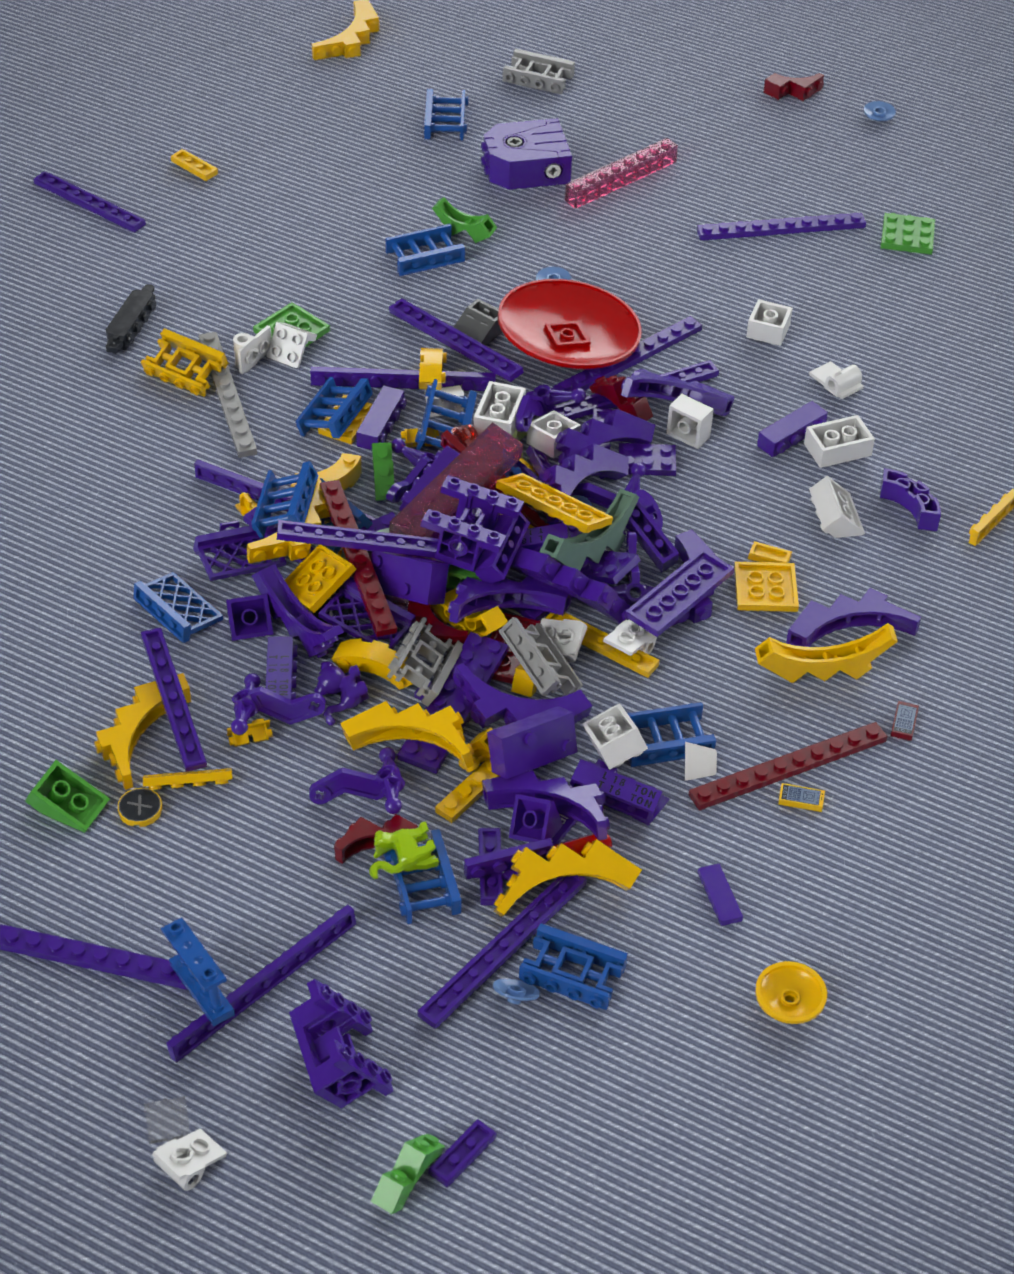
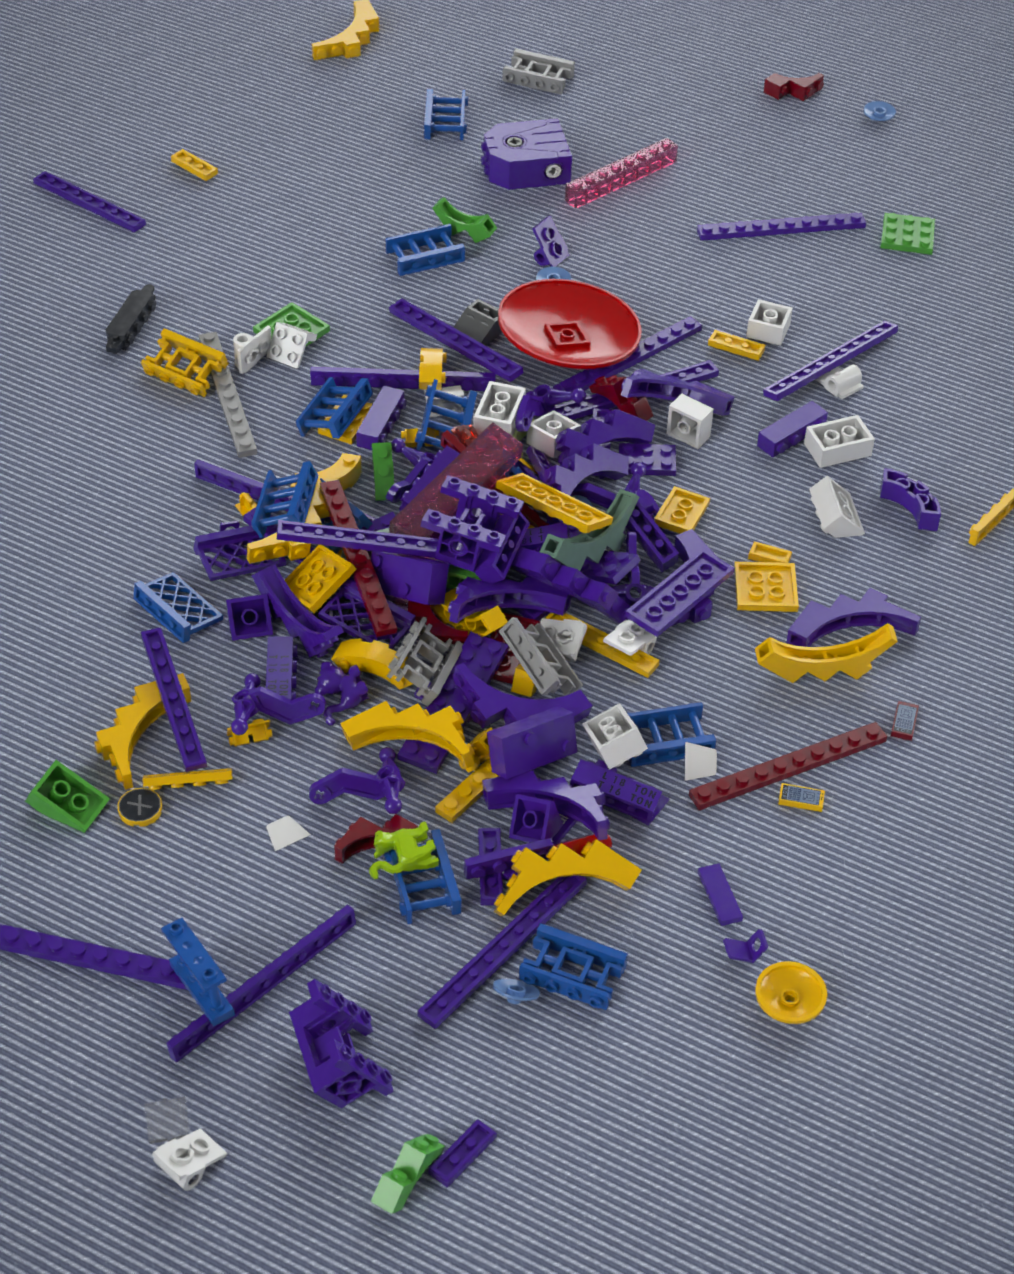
(285, 832): none -> white sticker
(552, 245): none -> piece
(681, 510): none -> yellow plate
(736, 345): none -> yellow plate
(744, 950): none -> dark purple bracket
(830, 361): none -> dark purple plate

